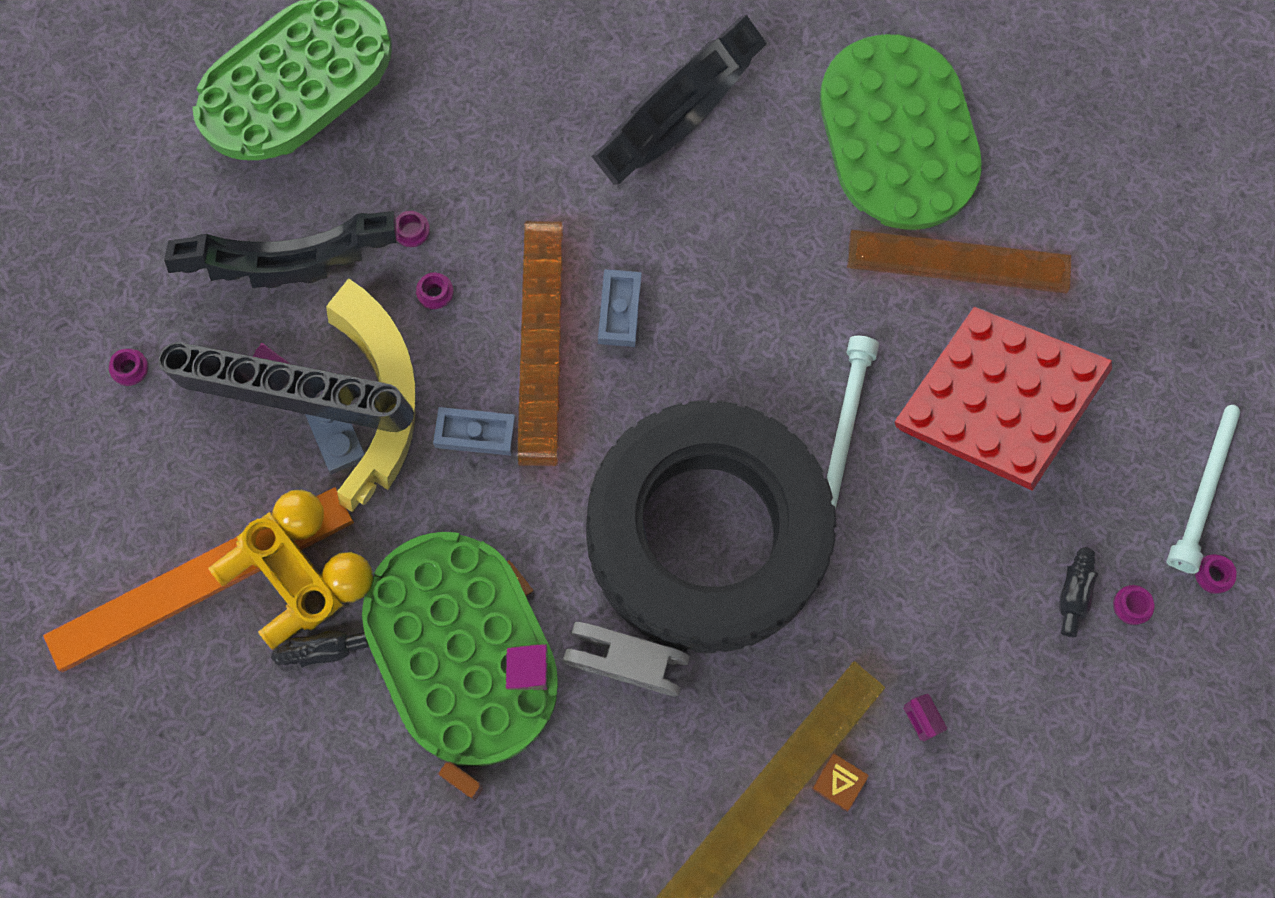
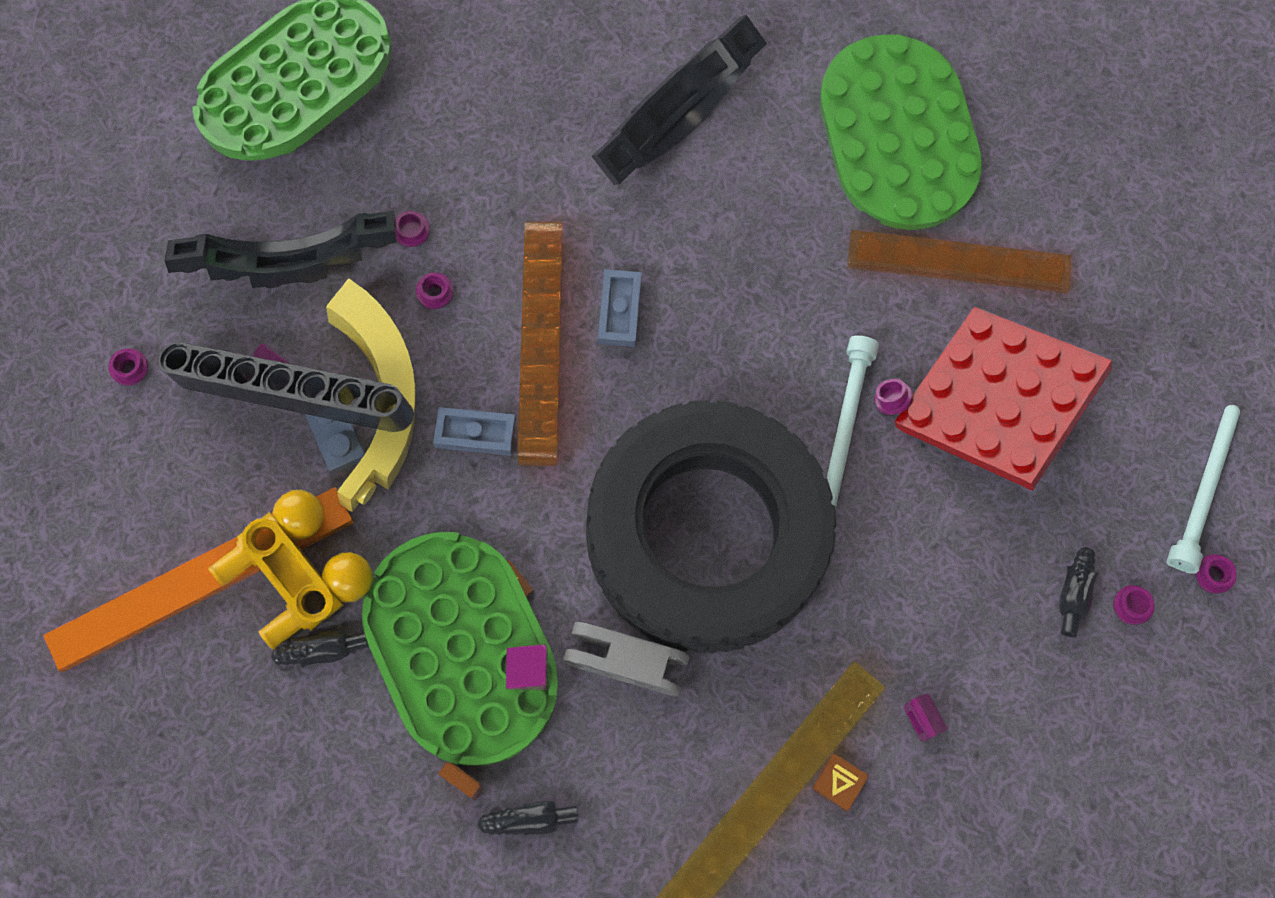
(528, 819): none -> black piece
(893, 397): none -> magenta plate

